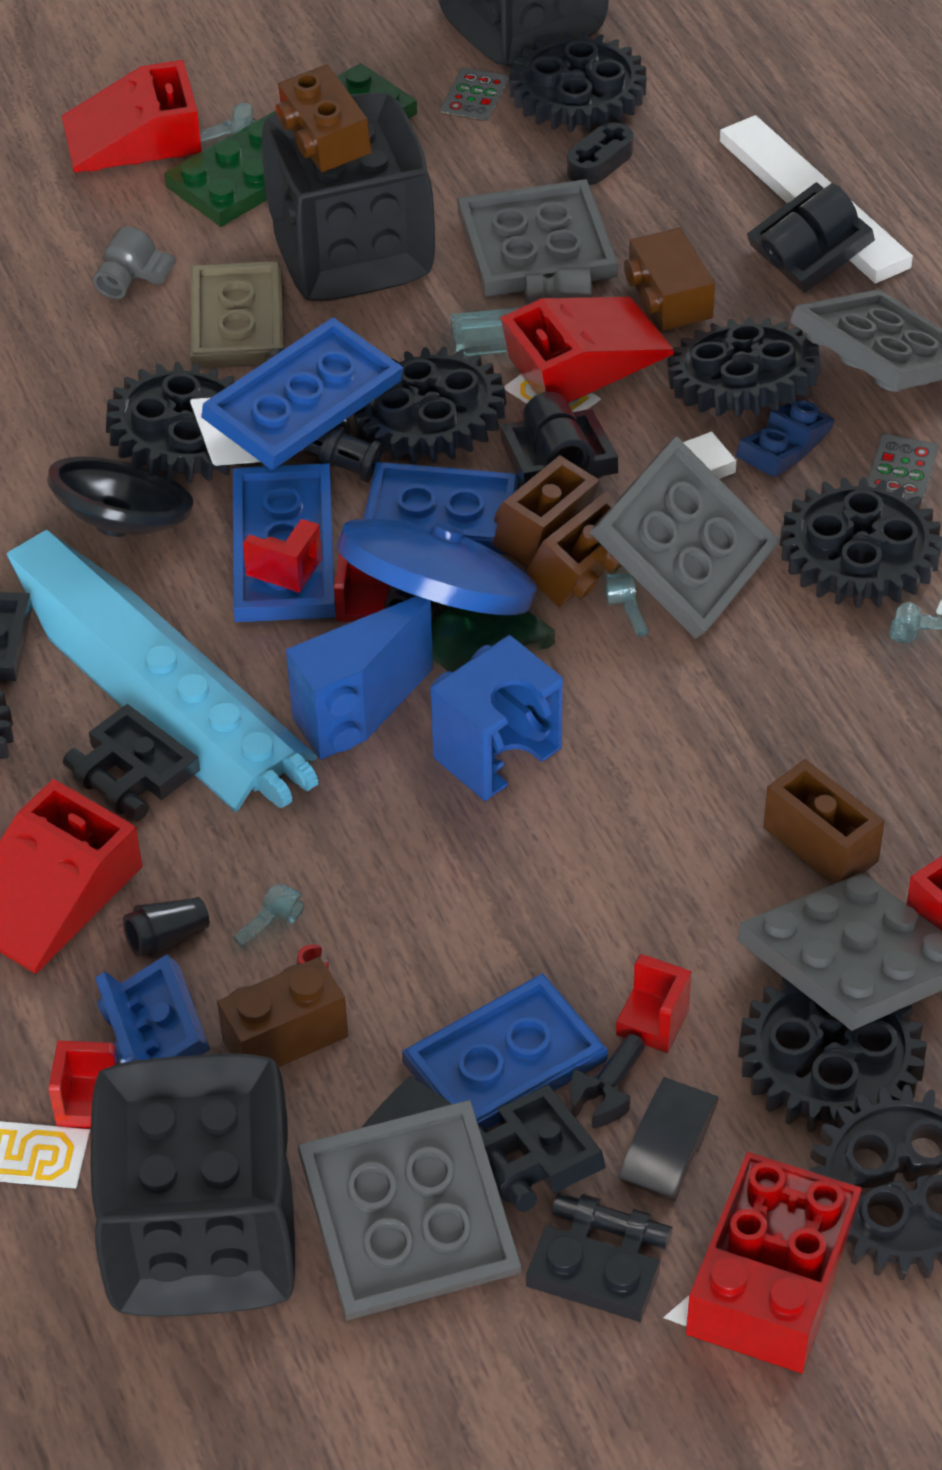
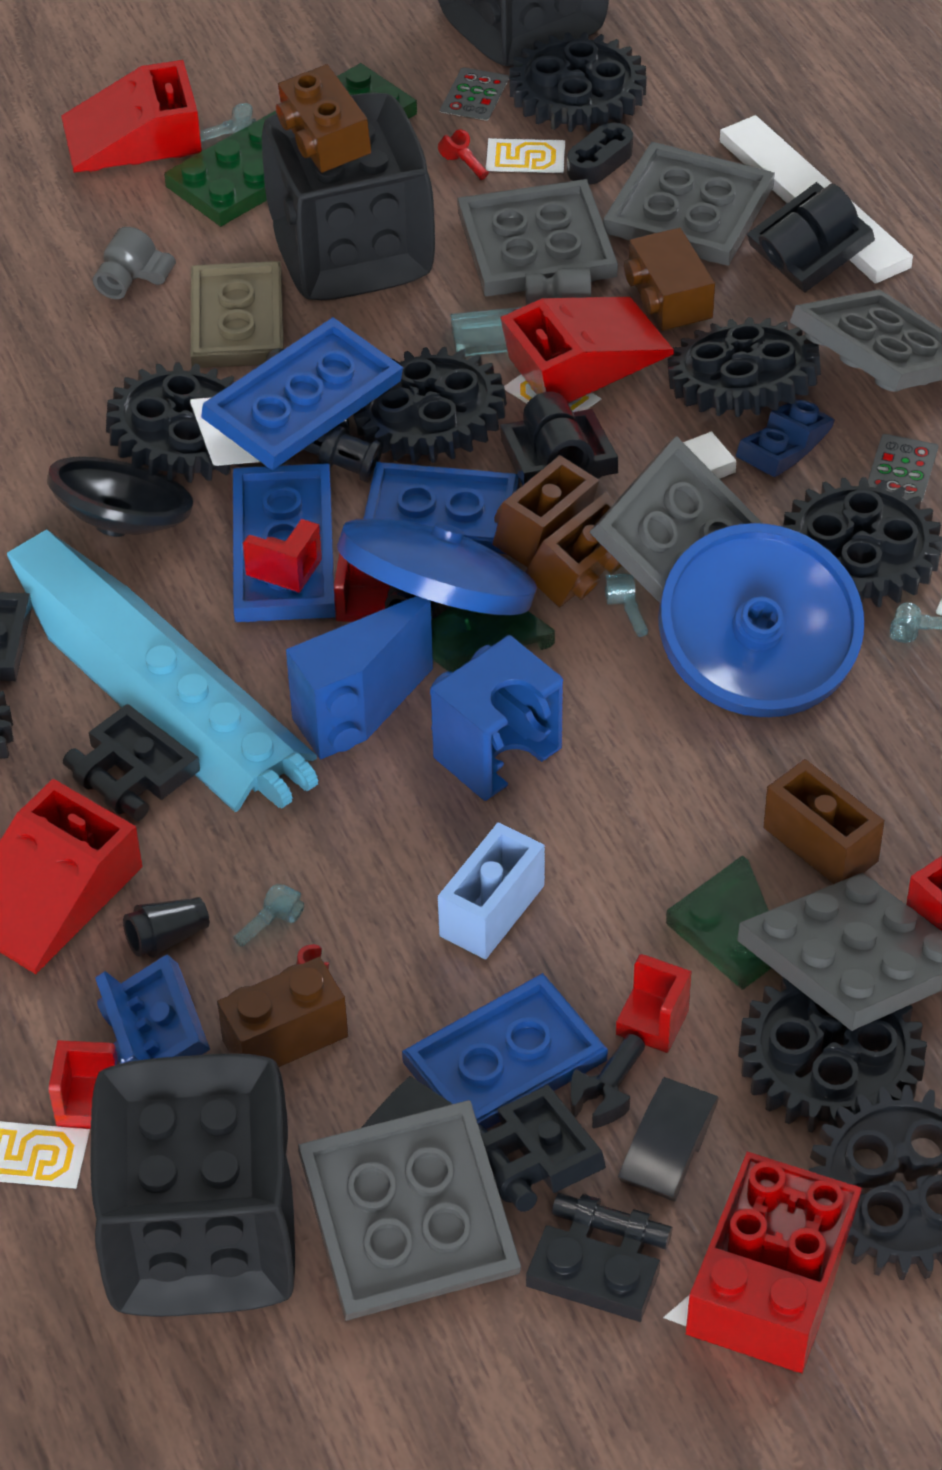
(457, 147): none -> red hand
(491, 890): none -> light blue brick
(525, 155): none -> white sticker
(693, 191): none -> dark grey plate
(712, 918): none -> clear green wing
(761, 620): none -> blue dish

